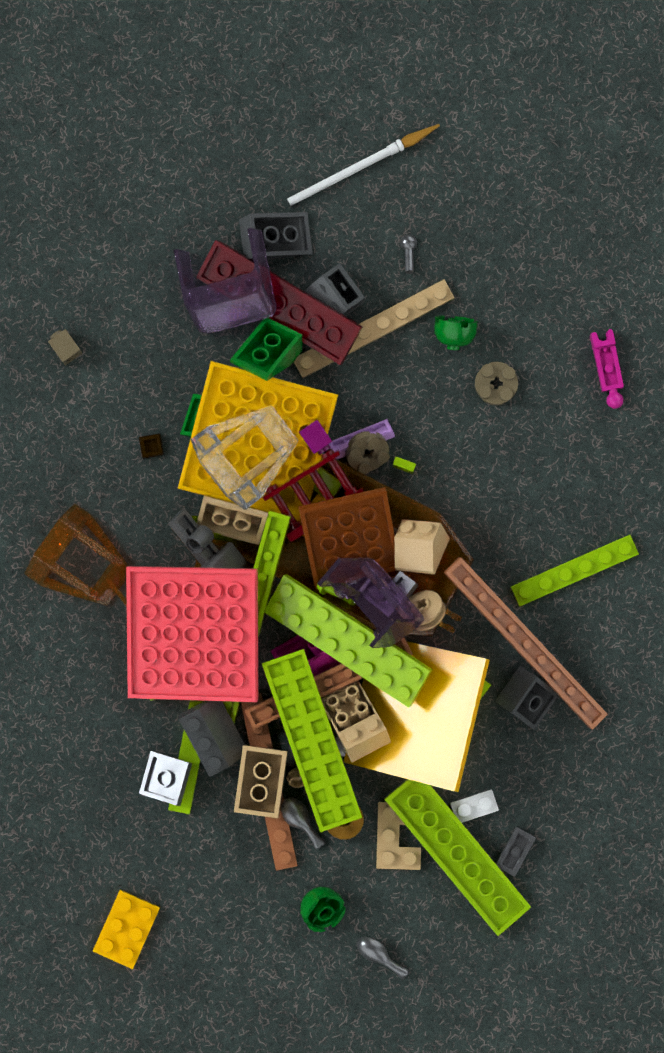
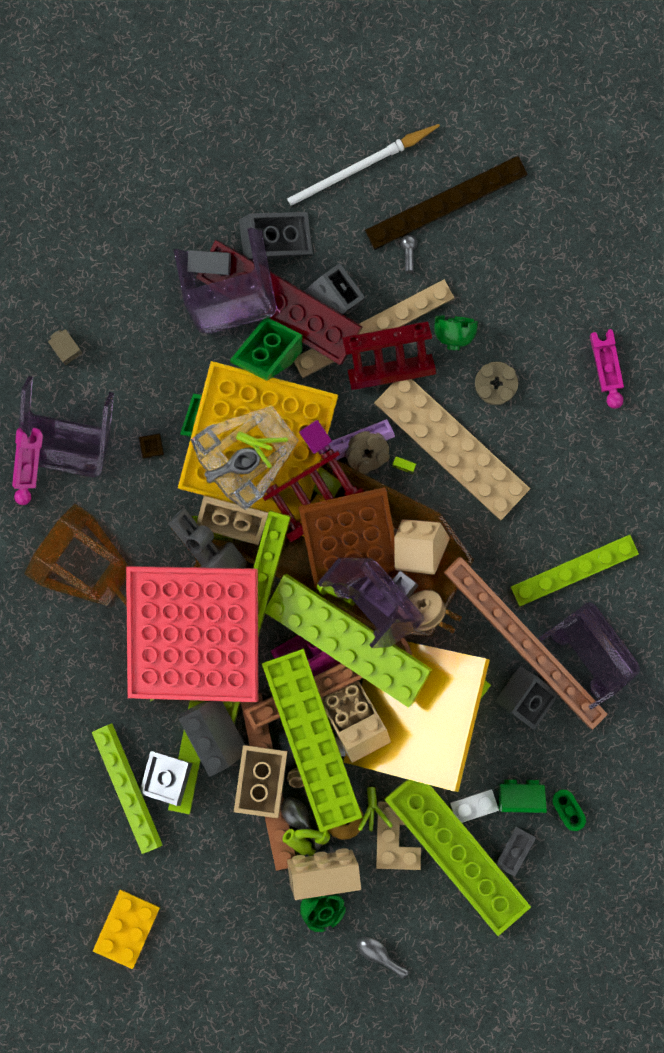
(26, 464): none -> dark pink plate
(68, 444): none -> clear purple windscreen
(127, 788): none -> lime plate
(209, 262): none -> dark grey tile
(241, 462): none -> flat silver piece
(256, 443): none -> lime plant
(297, 840): none -> lime plant
(324, 874): none -> tan brick
(372, 805): none -> lime plant
(391, 371): none -> dark red fence
(446, 202): none -> dark brown plate
(452, 446): none -> tan plate
(522, 797): none -> green slope
(569, 809): none -> green plate
(598, 649): none -> clear purple windscreen

